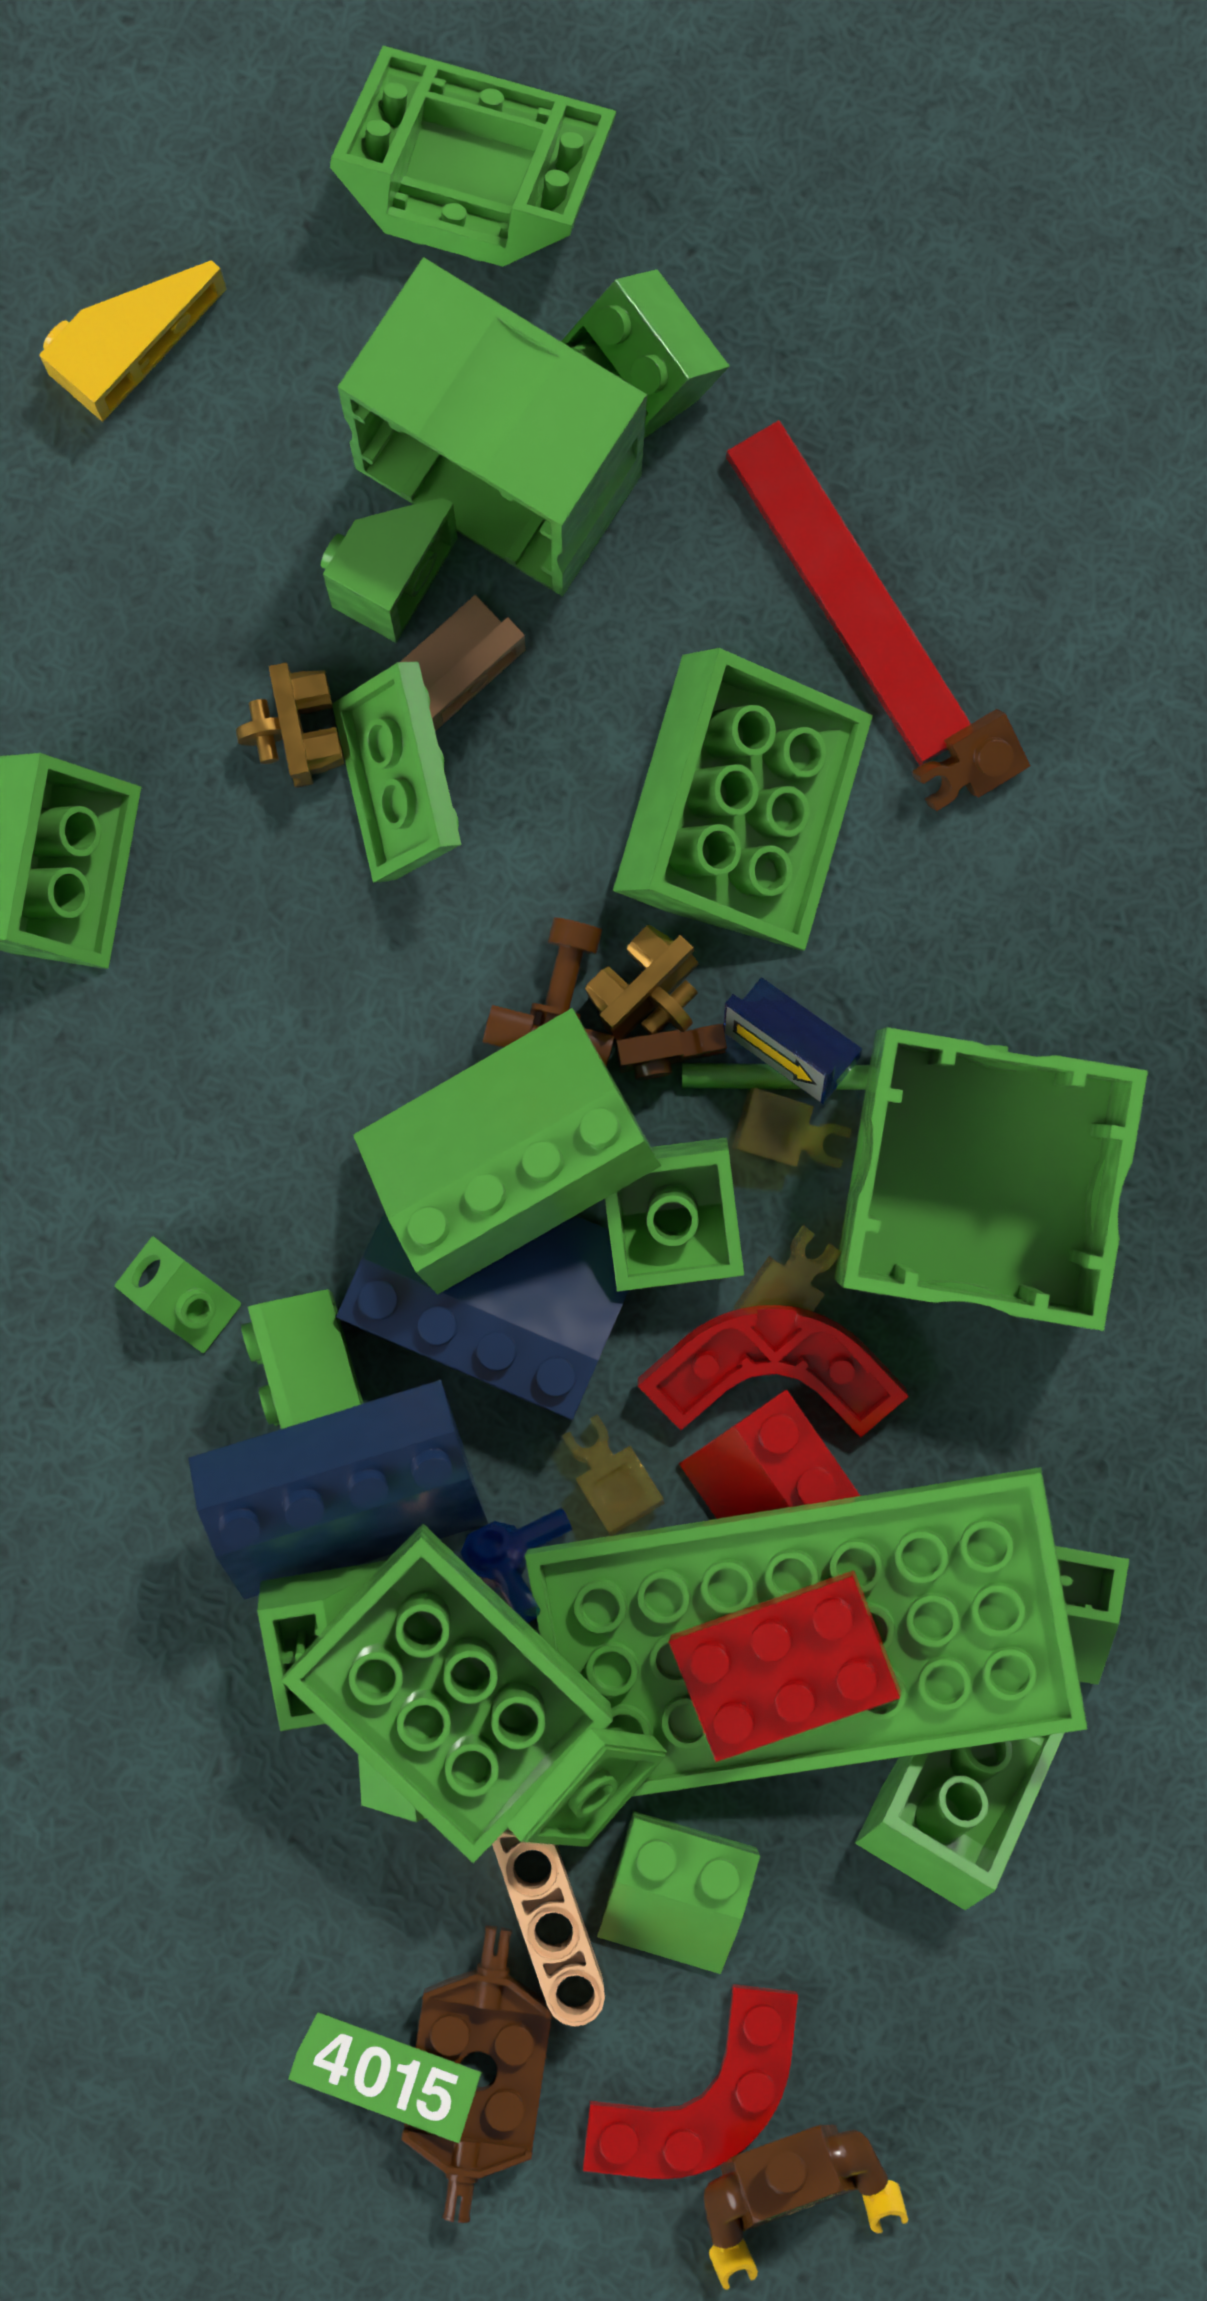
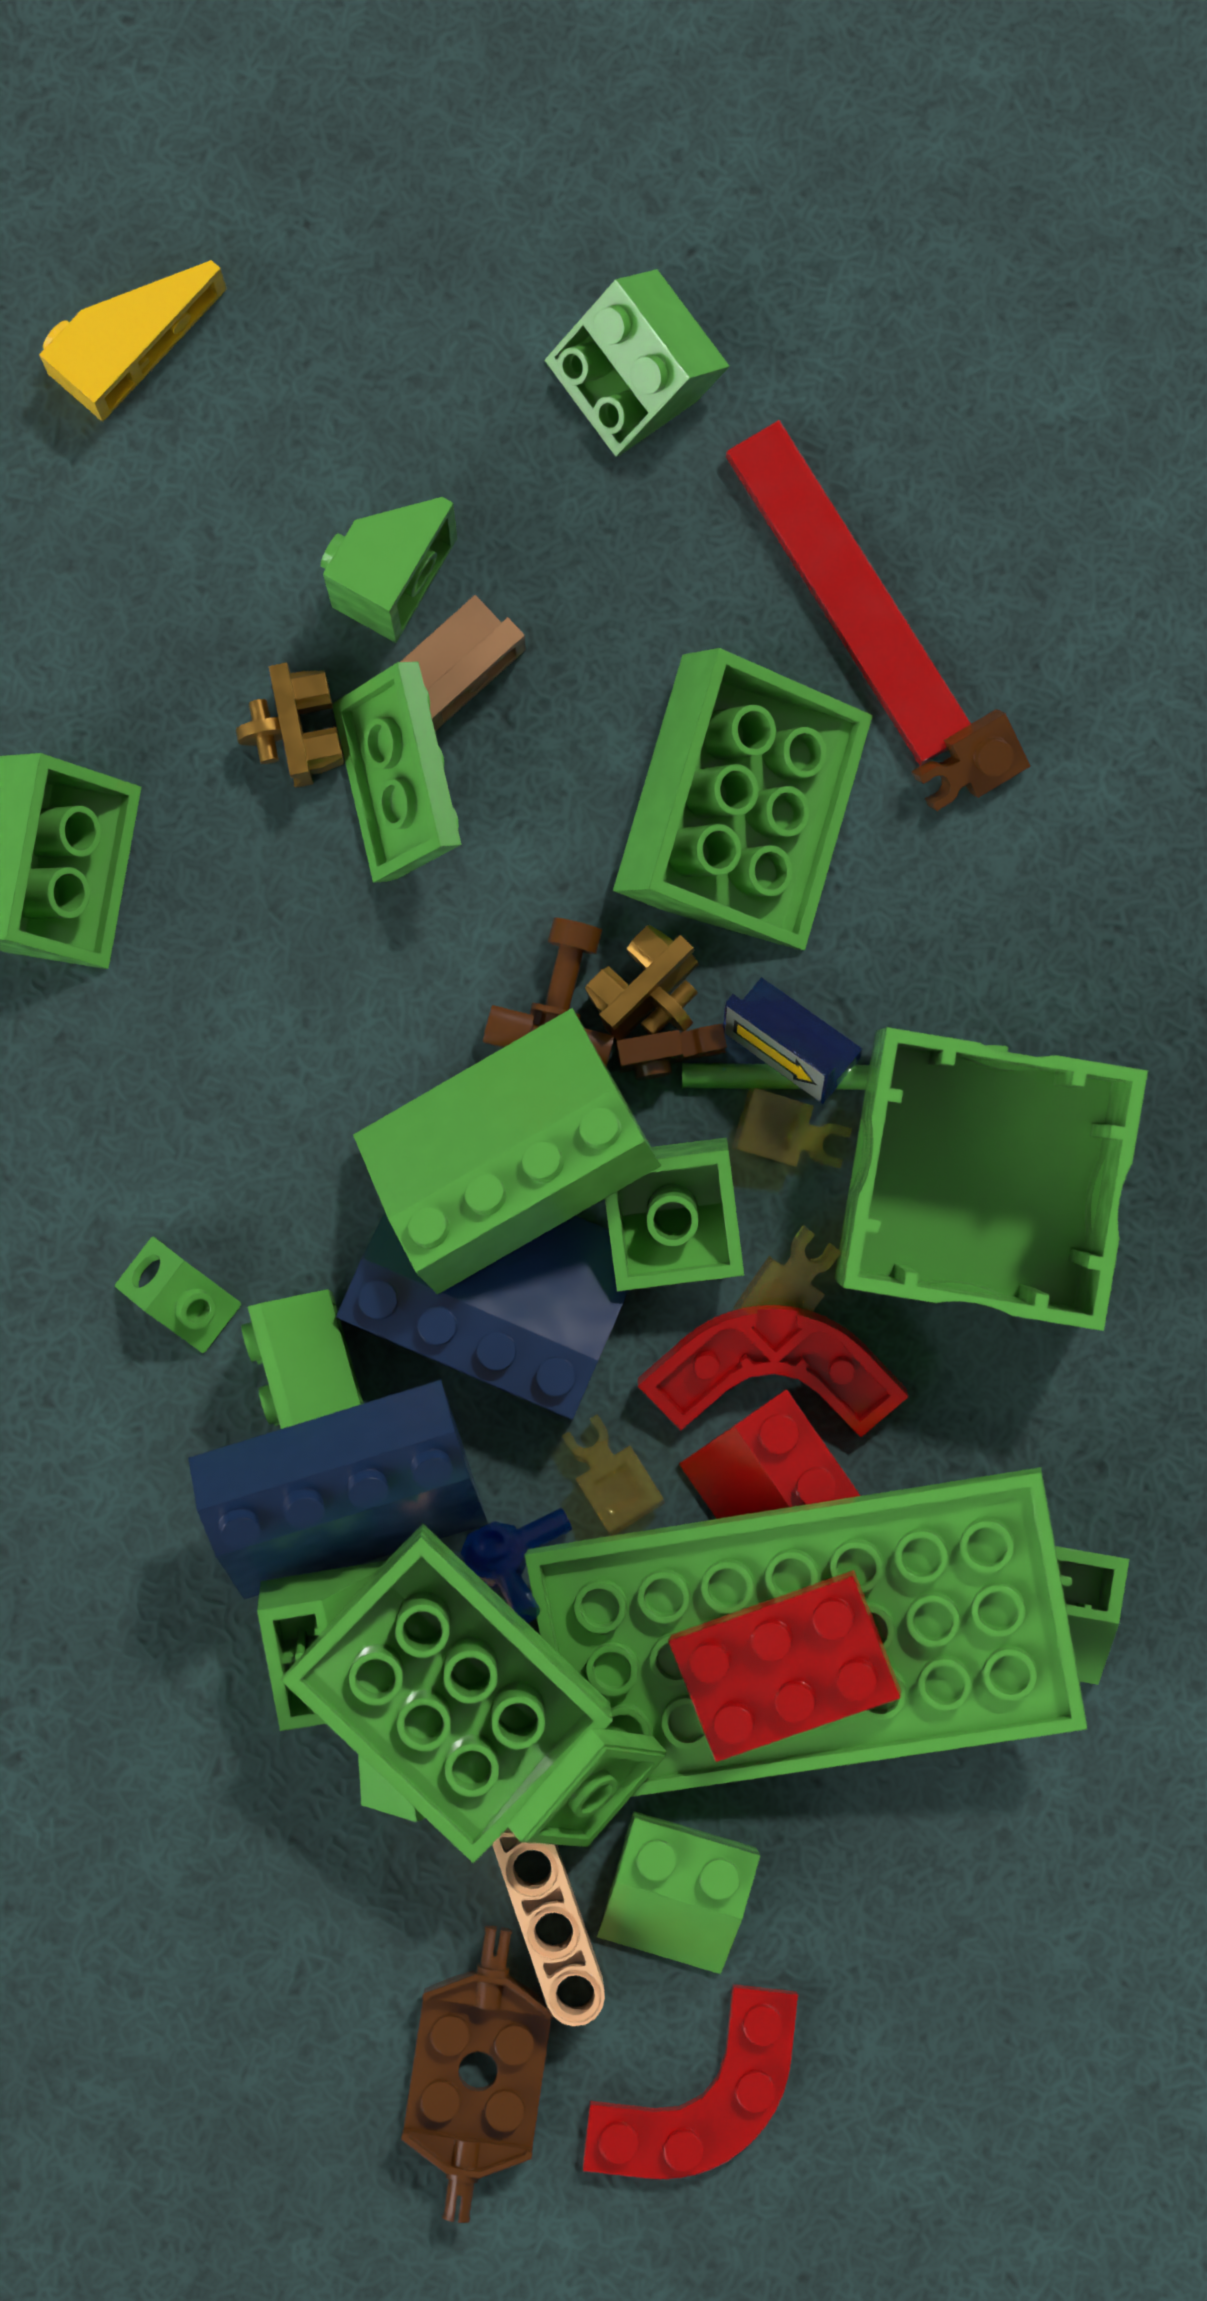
(386, 2076): bright green sticker -> none
(468, 158): bright green slope -> none
(496, 420): bright green tile -> none
(788, 2179): reddish brown torso -> none
(958, 1814): bright green slope -> none

